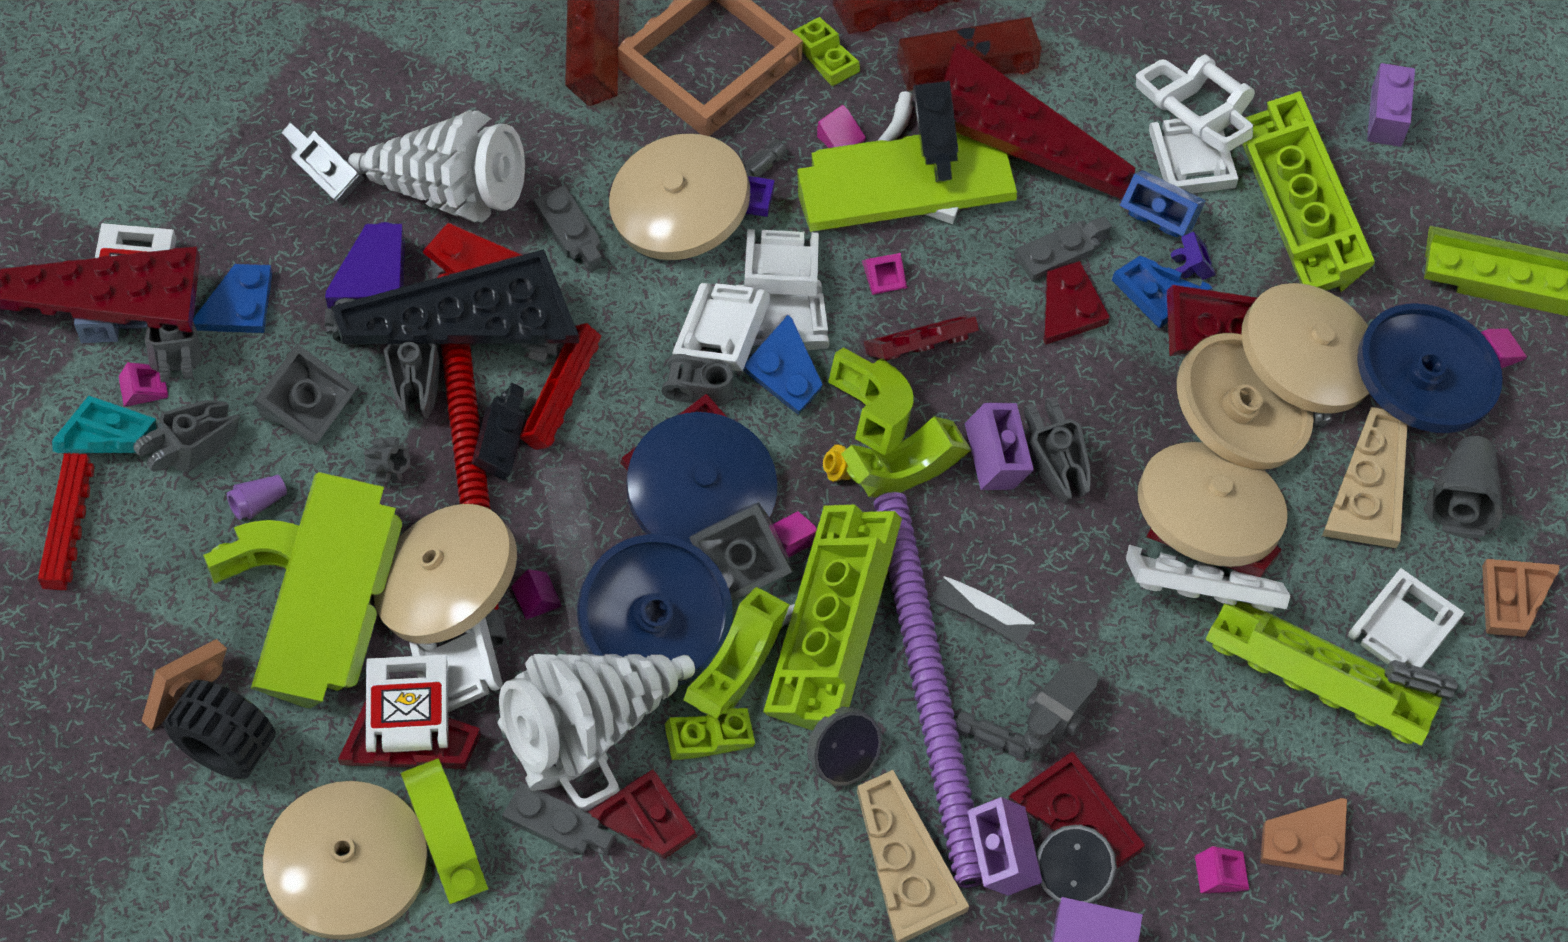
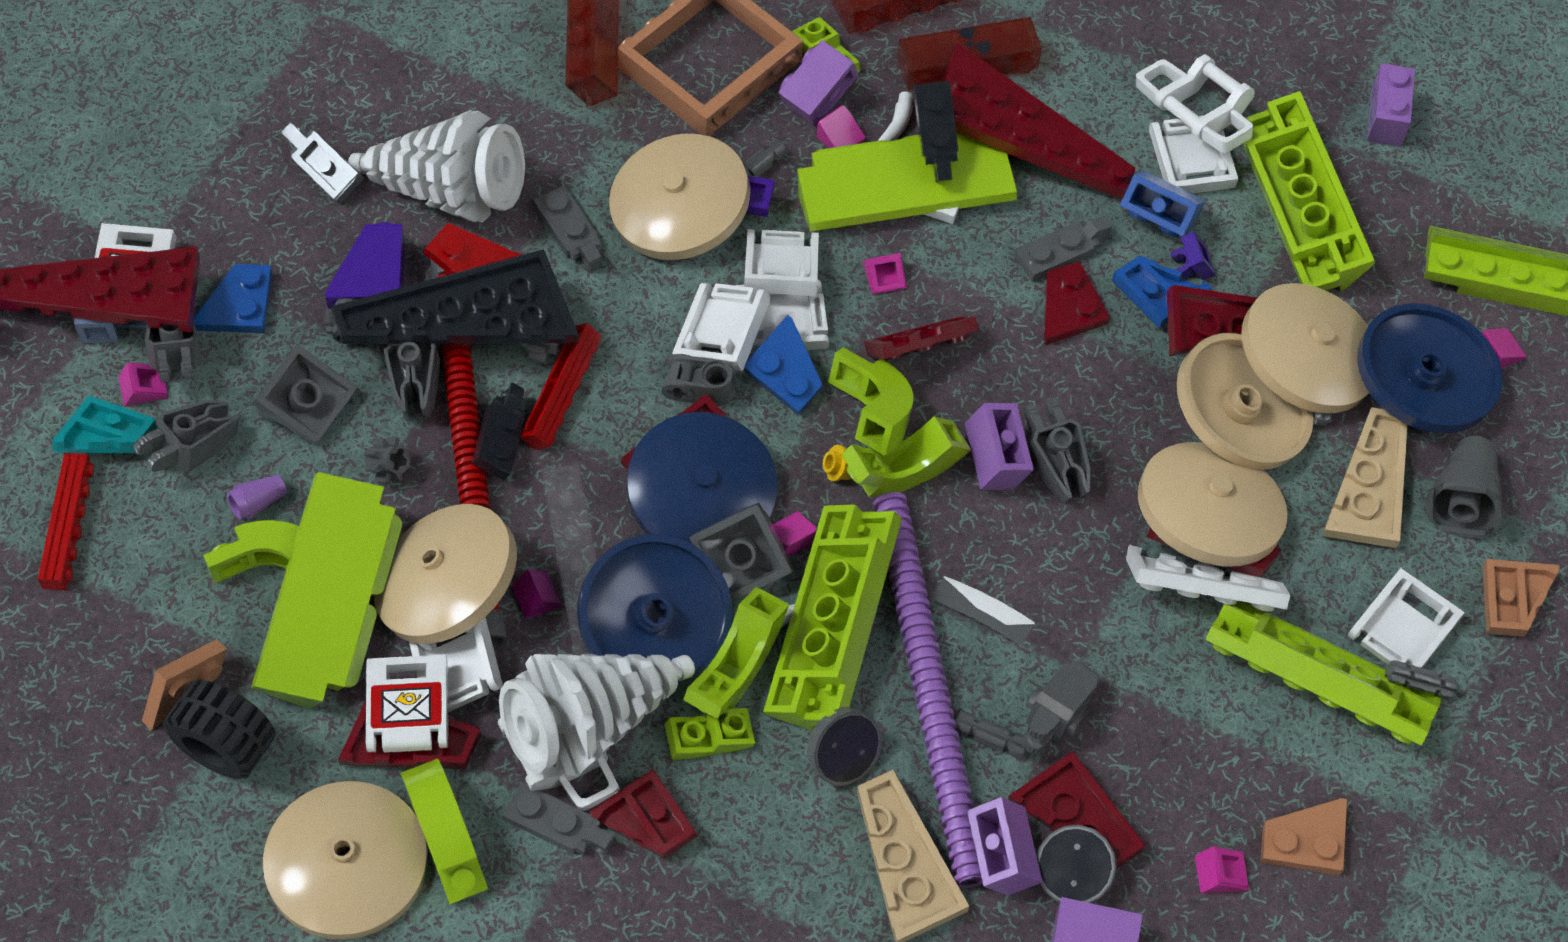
(818, 83): none -> medium lavender brick

